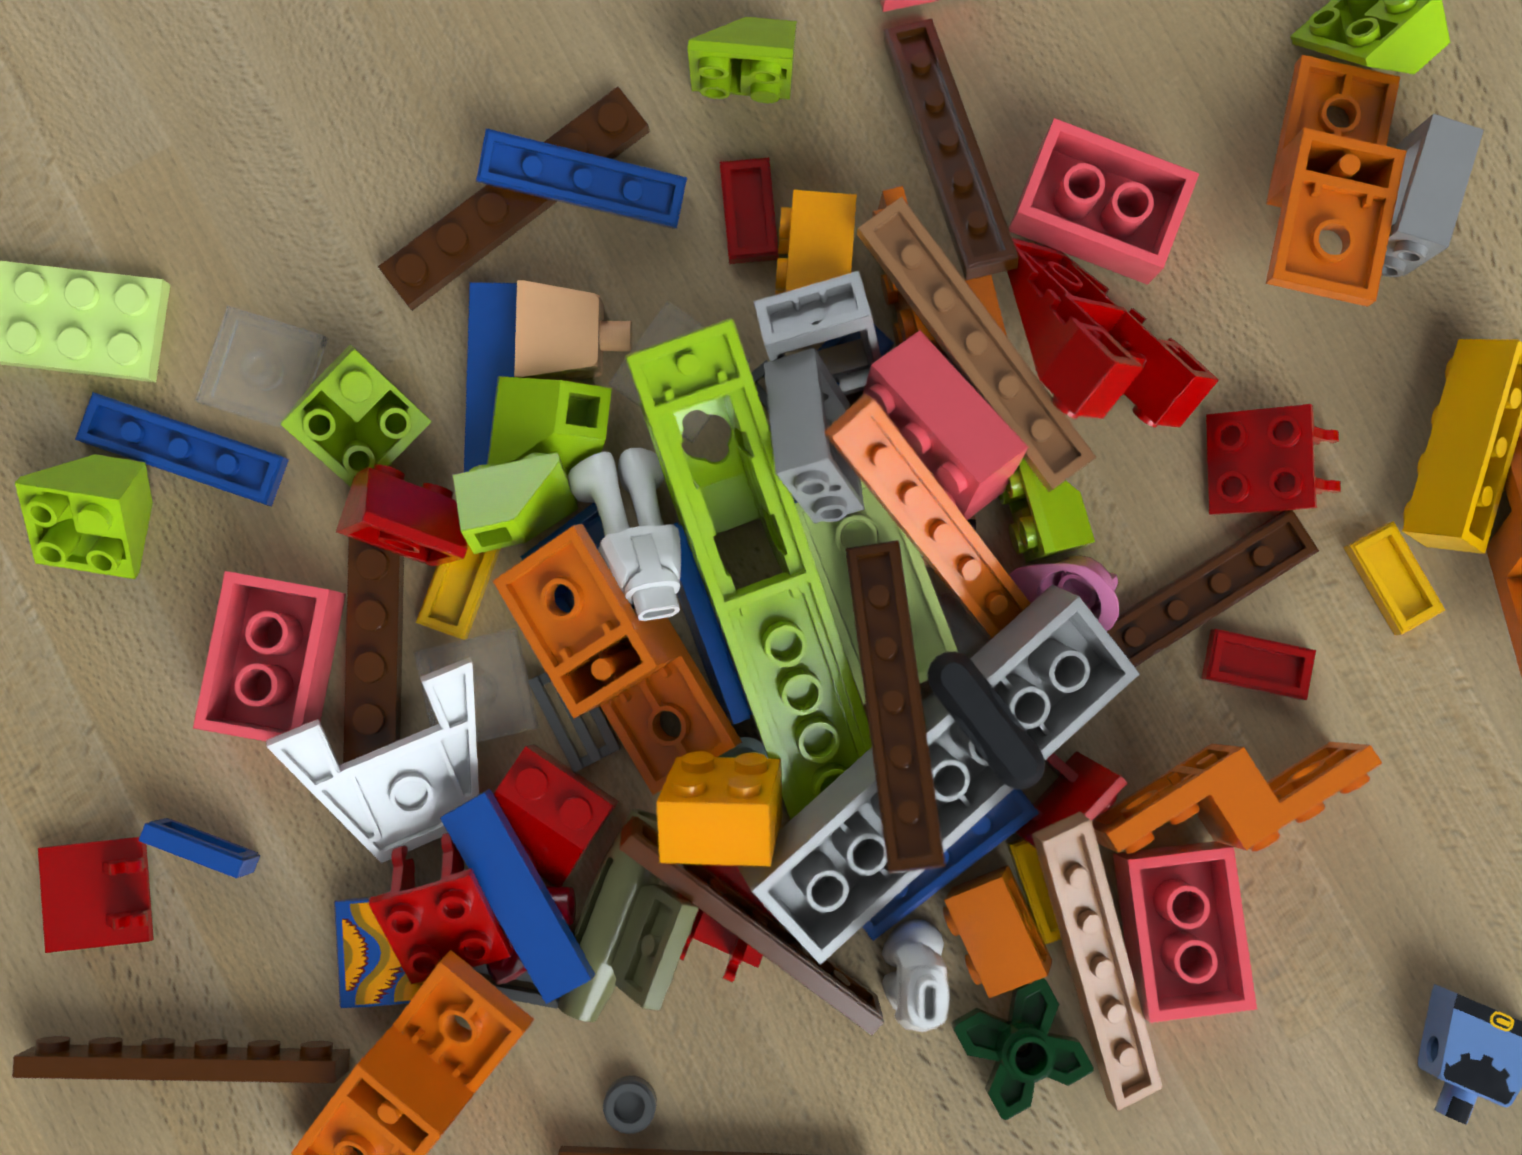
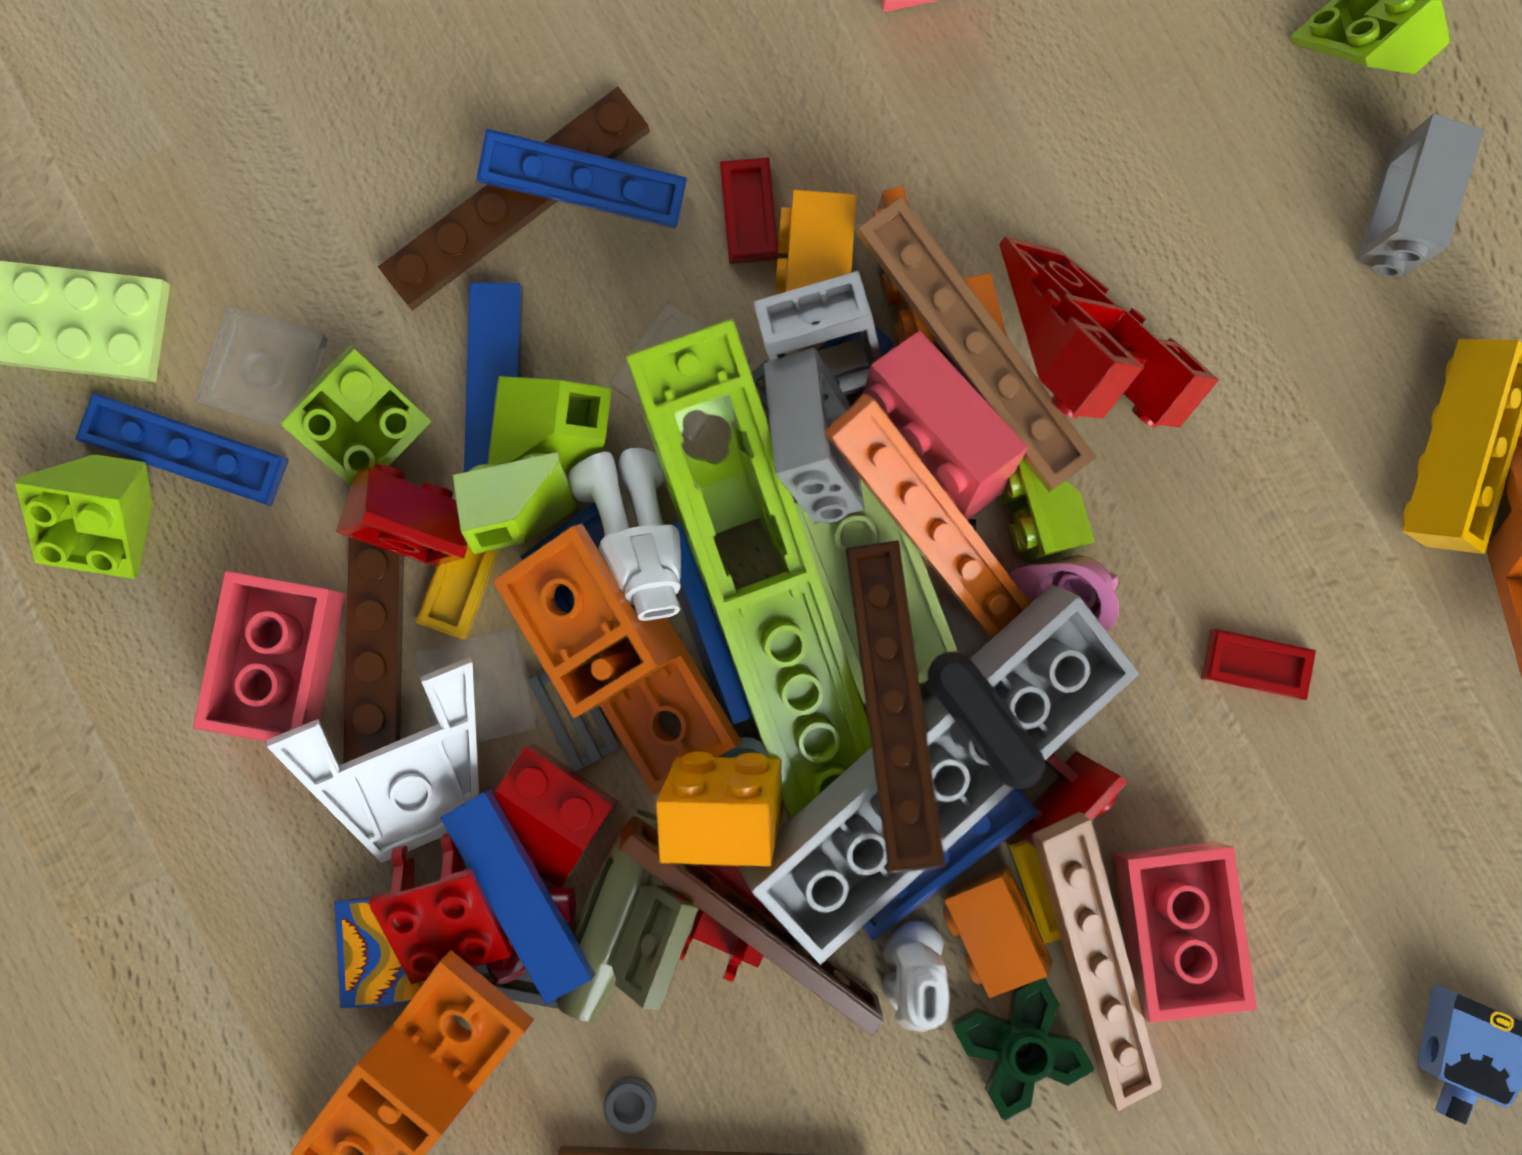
(95, 894): red plate -> none
(162, 1060): reddish brown plate -> none
(200, 847): blue tile -> none
(564, 333): light nougat torso -> none
(744, 59): lime slope -> none
(950, 150): reddish brown tile -> none
(1103, 202): coral brick -> none
(1212, 587): reddish brown tile -> none
(1234, 797): orange bracket -> none
(1265, 460): red plate -> none
(1335, 181): orange bracket -> none
(1394, 578): yellow tile -> none

